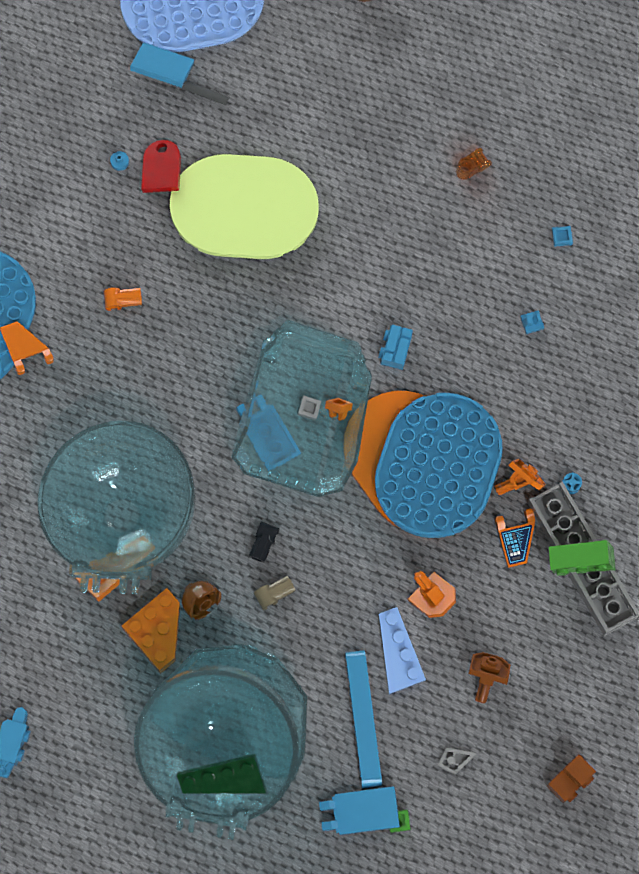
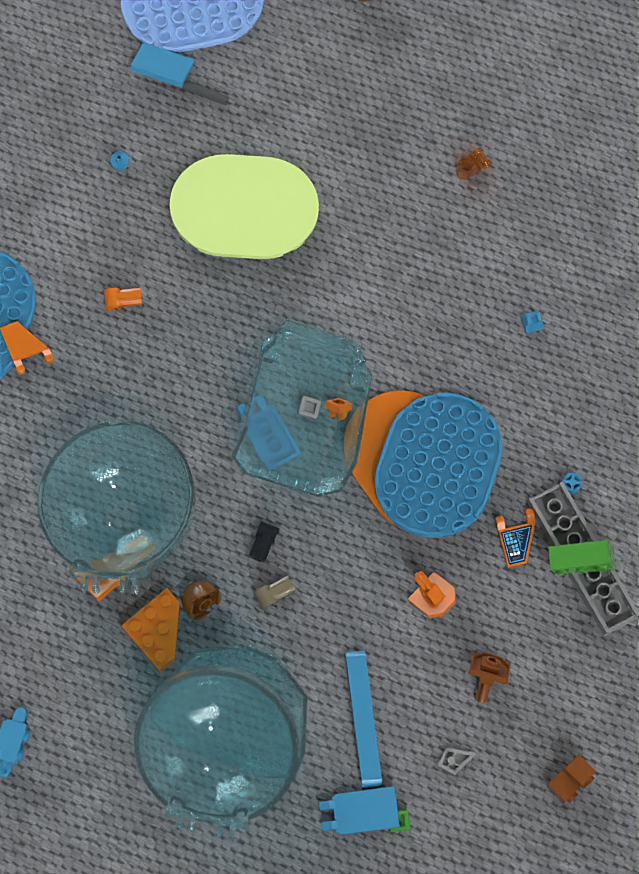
(159, 169): red tile -> none
(231, 776): dark green wing -> none
(396, 347): dark azure brick -> none
(399, 655): light blue wing -> none
(521, 477): orange piece -> none
(562, 236): dark azure tile -> none

